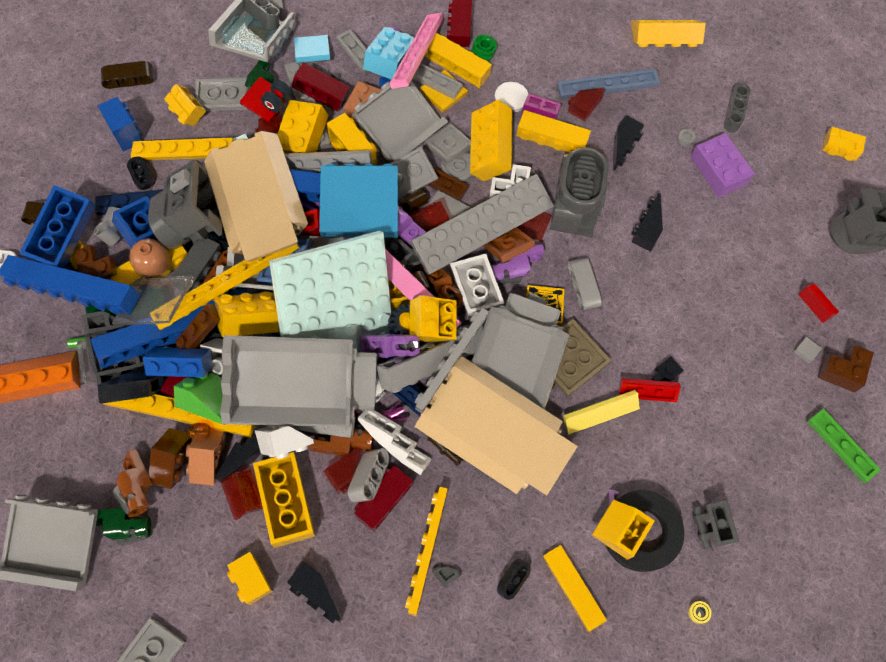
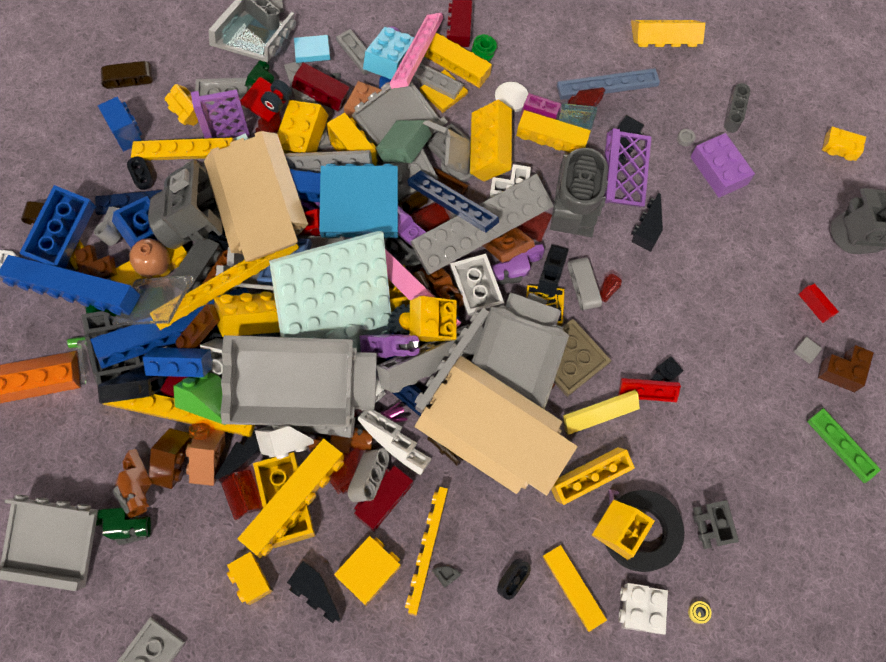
(207, 120): none -> medium lavender fence
(291, 498): none -> yellow brick
(368, 570): none -> yellow brick
(403, 141): none -> sand green brick
(453, 201): none -> dark blue plate
(457, 148): none -> light grey piece
(552, 270): none -> black slope
(578, 115): none -> clear light blue tile
(592, 475): none -> yellow brick
(610, 286): none -> clear red cone
(612, 155): none -> medium lavender fence
(643, 608): none -> white plate

